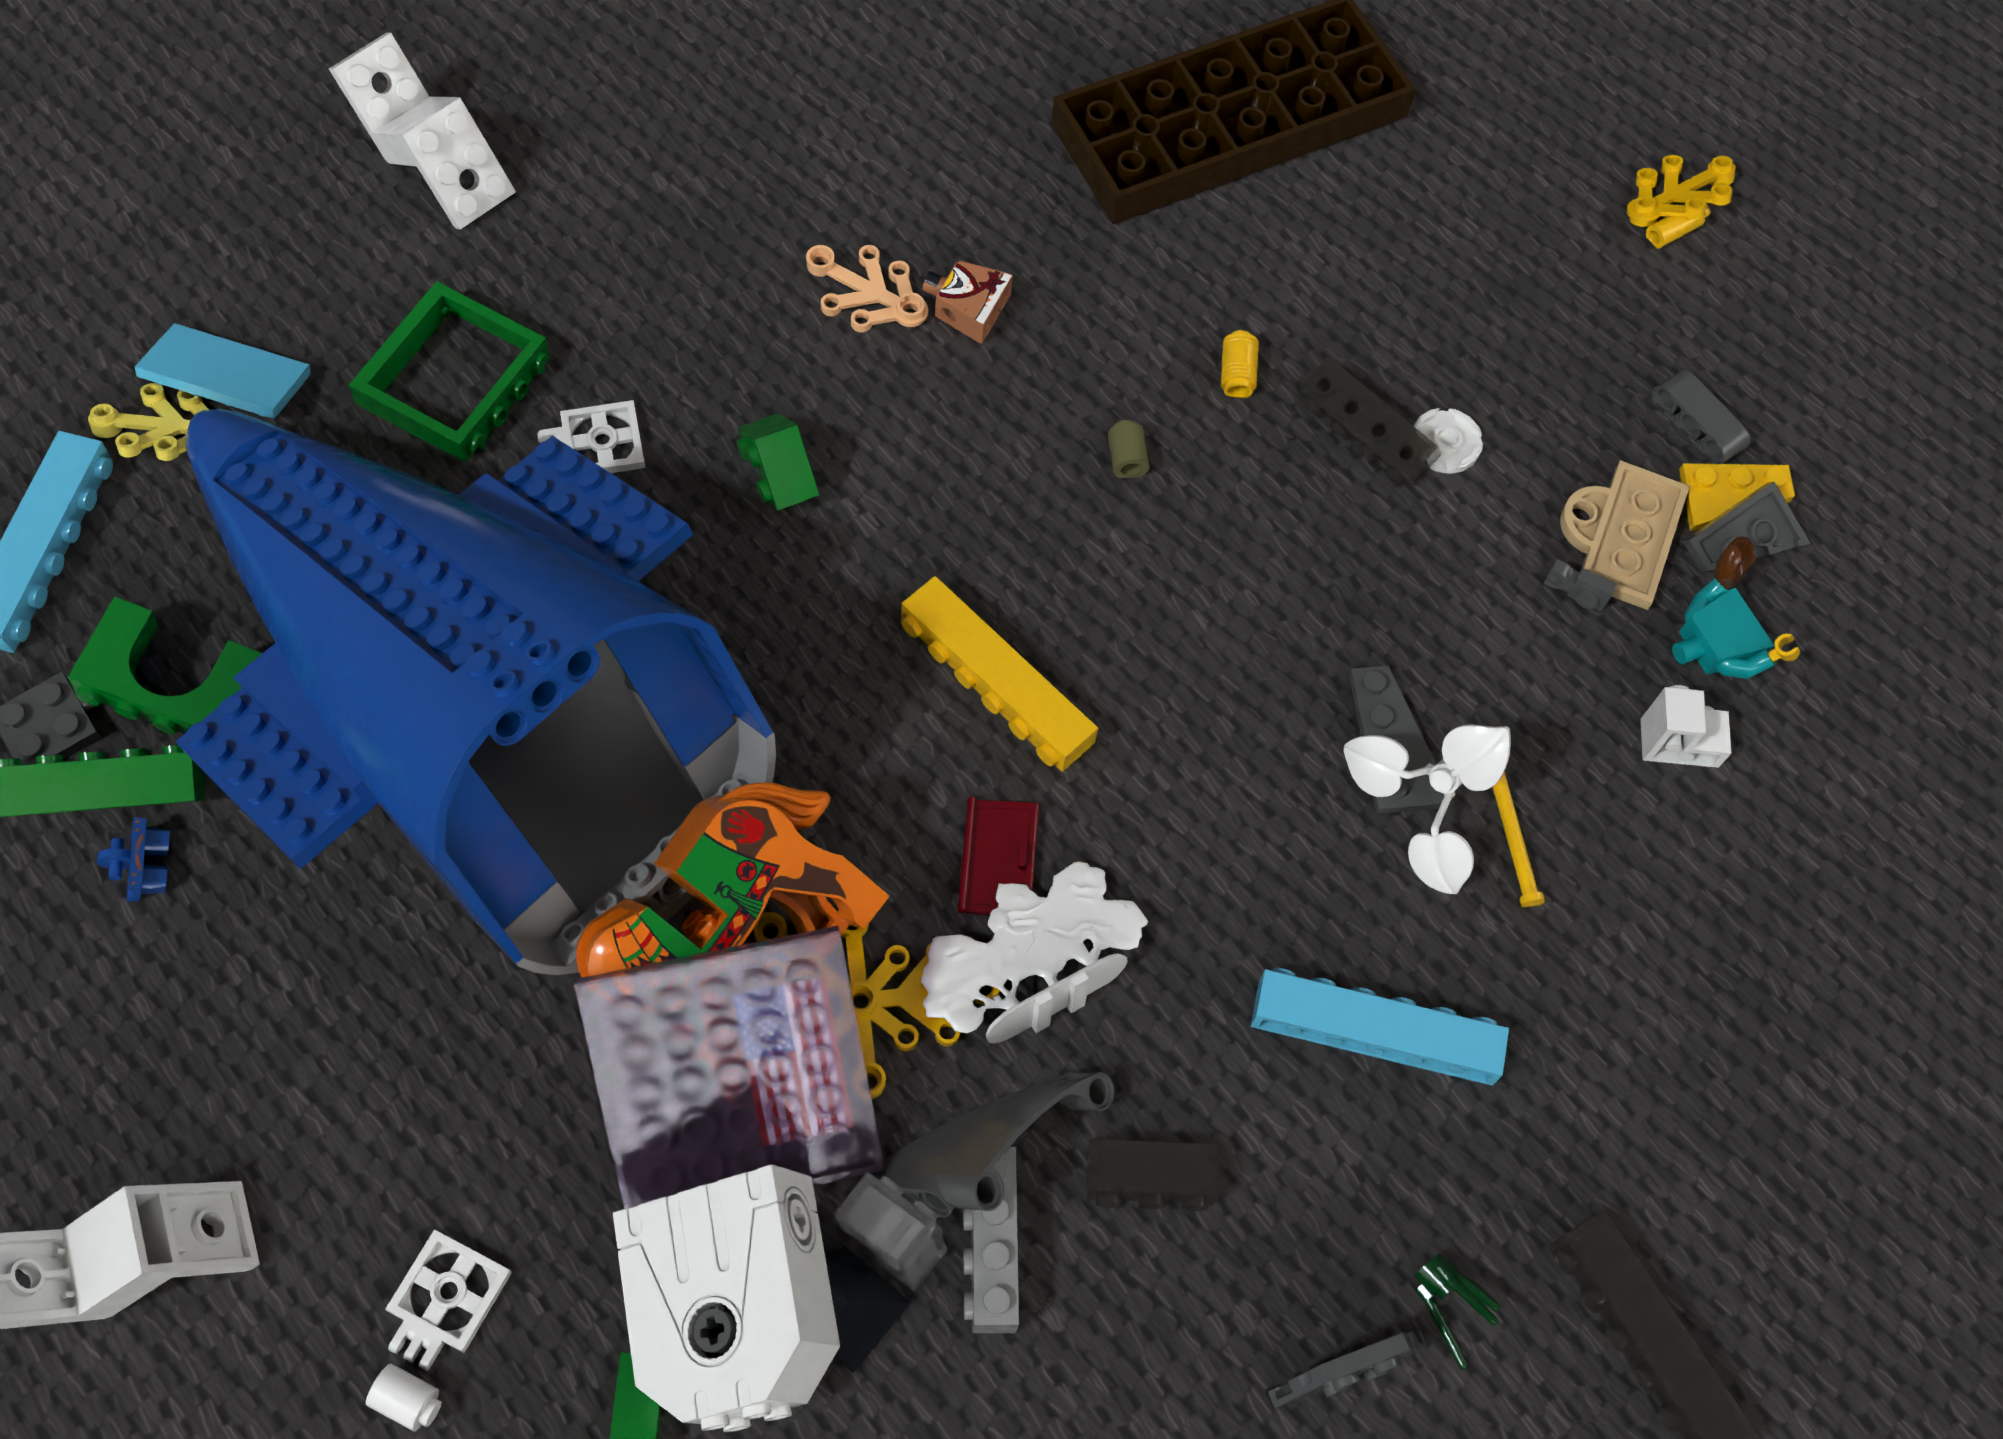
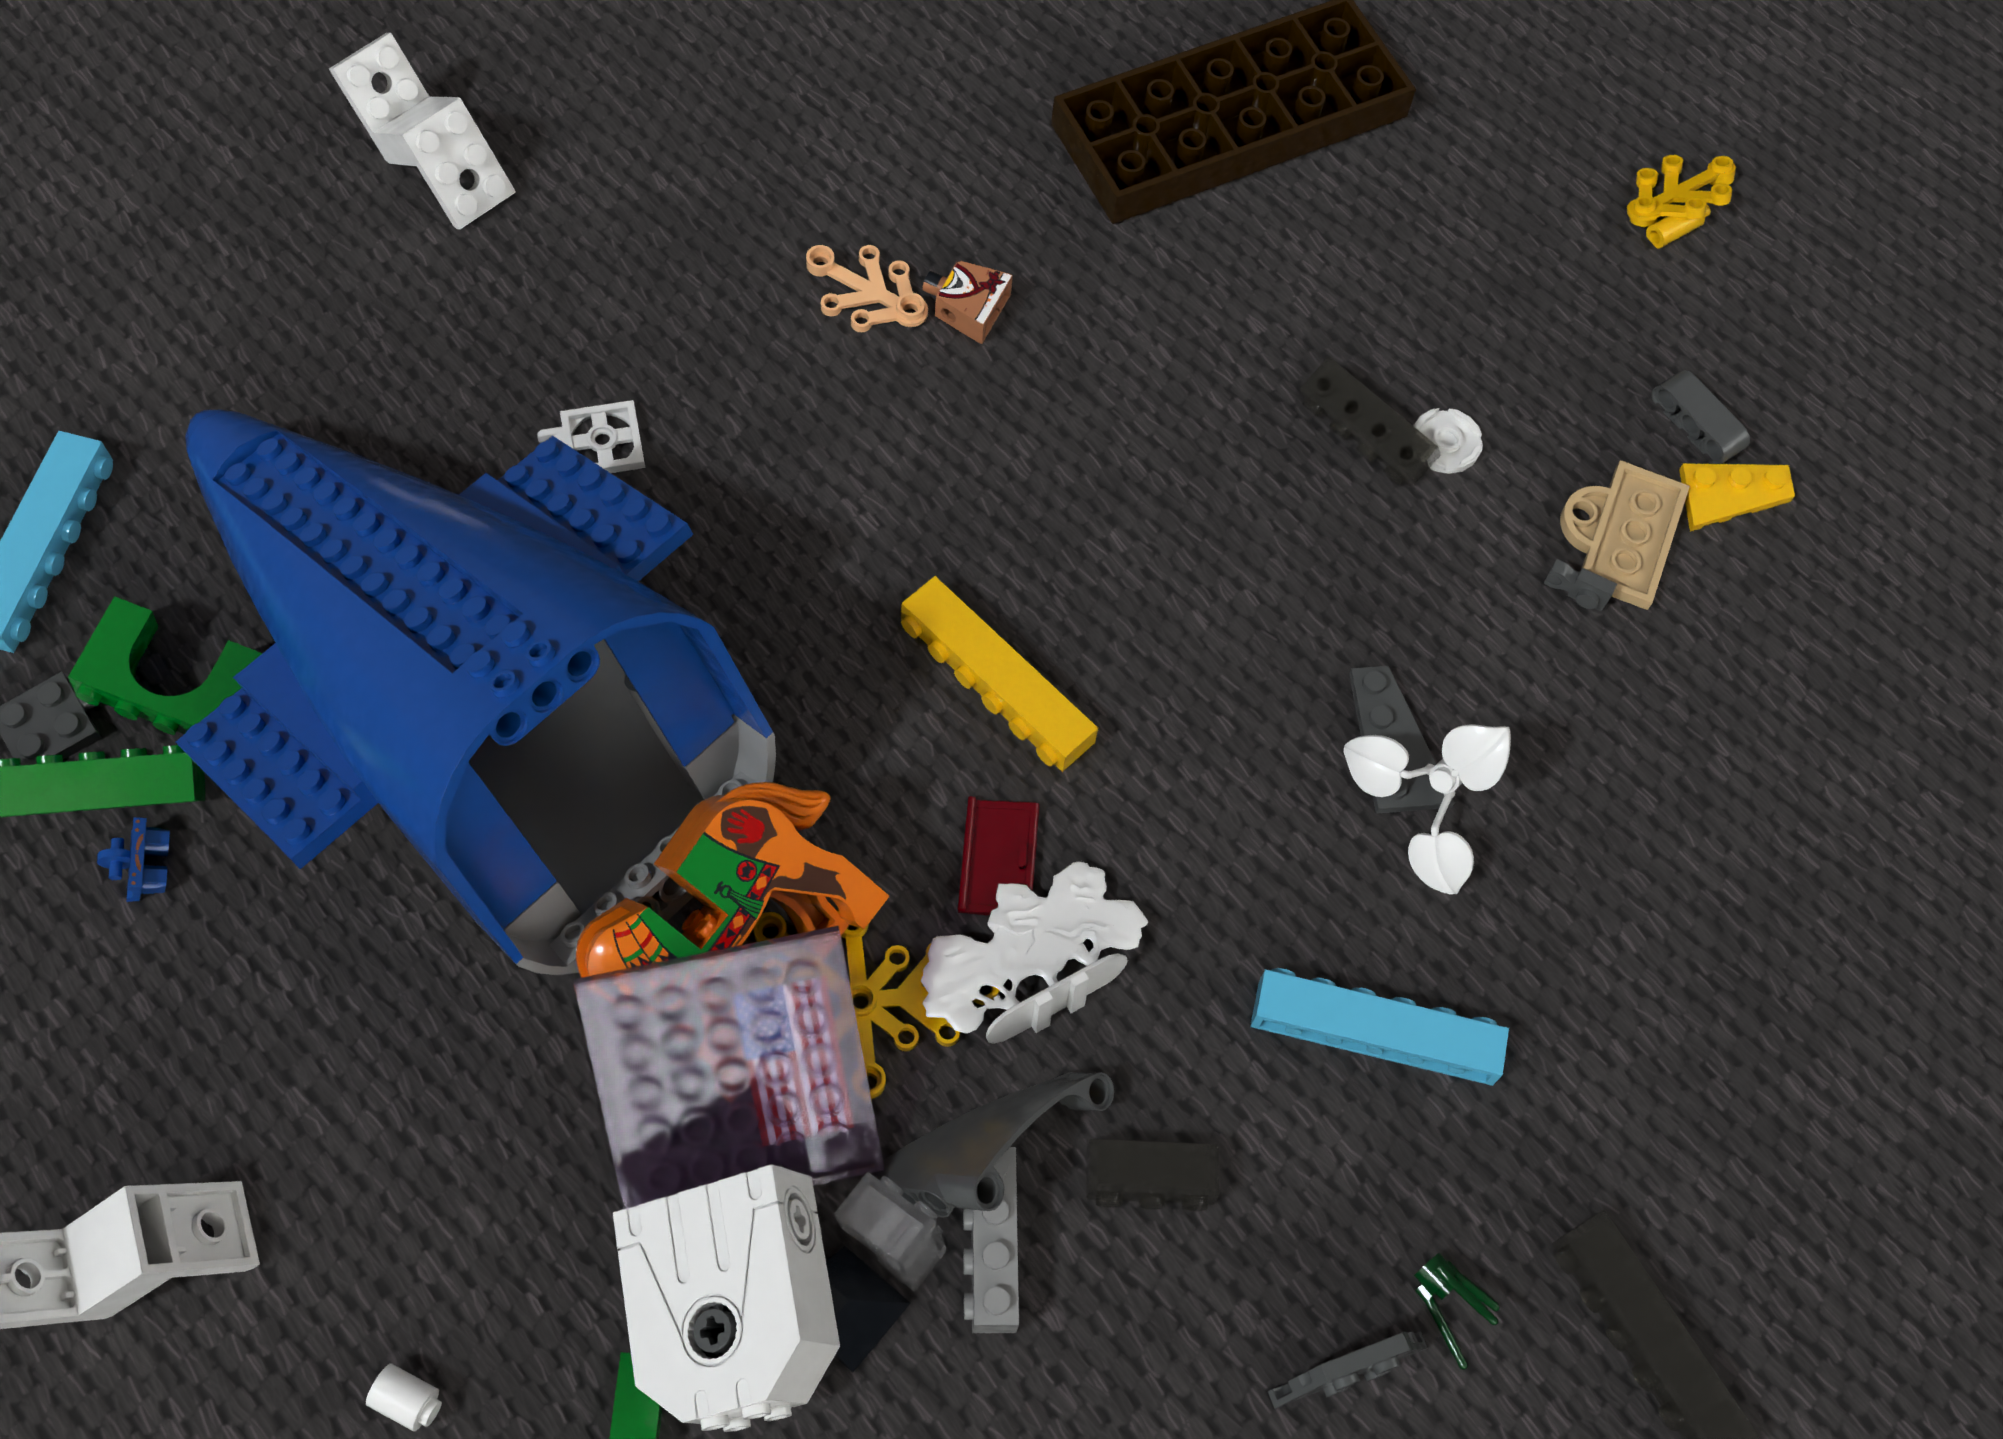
(108, 422): light yellow plant -> none
(223, 370): medium azure tile -> none
(409, 337): green window -> none
(425, 1330): white piece -> none
(781, 460): green brick -> none
(1128, 449): olive brick -> none
(1239, 364): yellow head -> none
(1517, 847): yellow bar -> none
(1685, 730): white brick -> none
(1723, 629): teal torso -> none
(1760, 517): dark grey wing -> none

